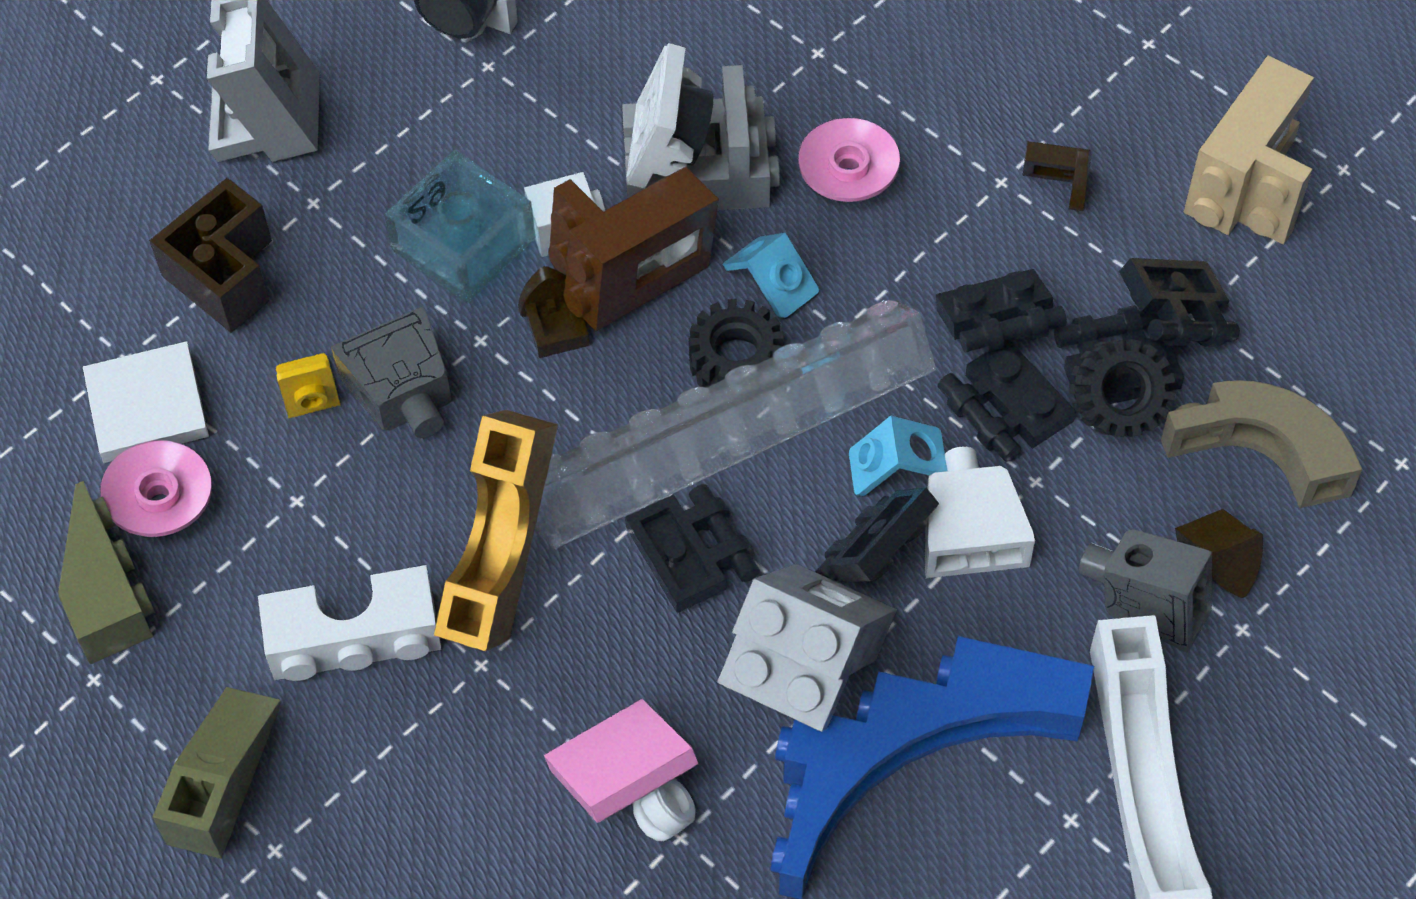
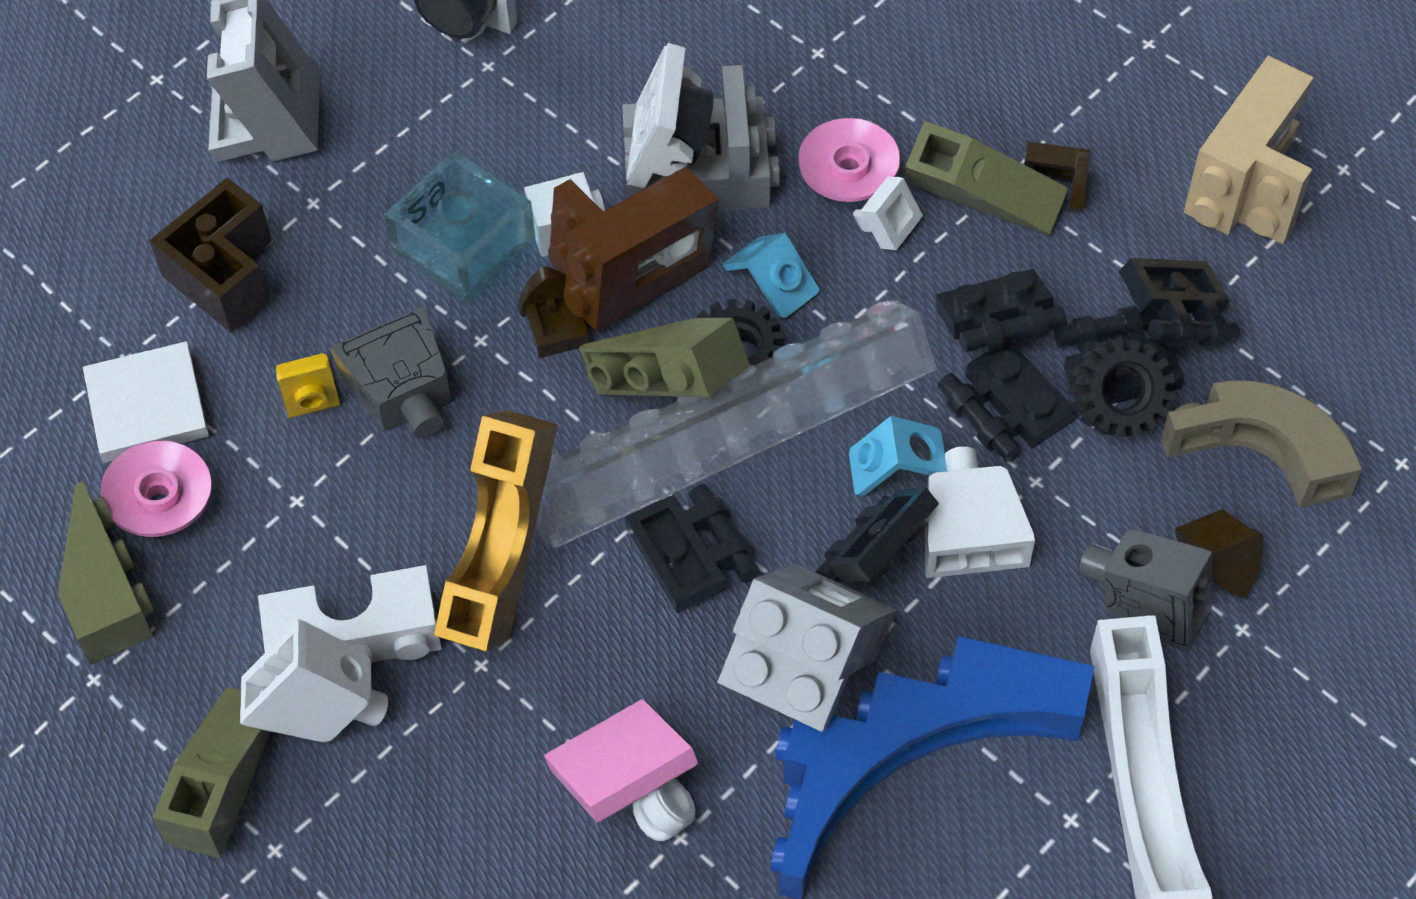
(310, 686): none -> white torso
(668, 360): none -> olive slope
(889, 213): none -> white tile
(983, 179): none -> olive slope

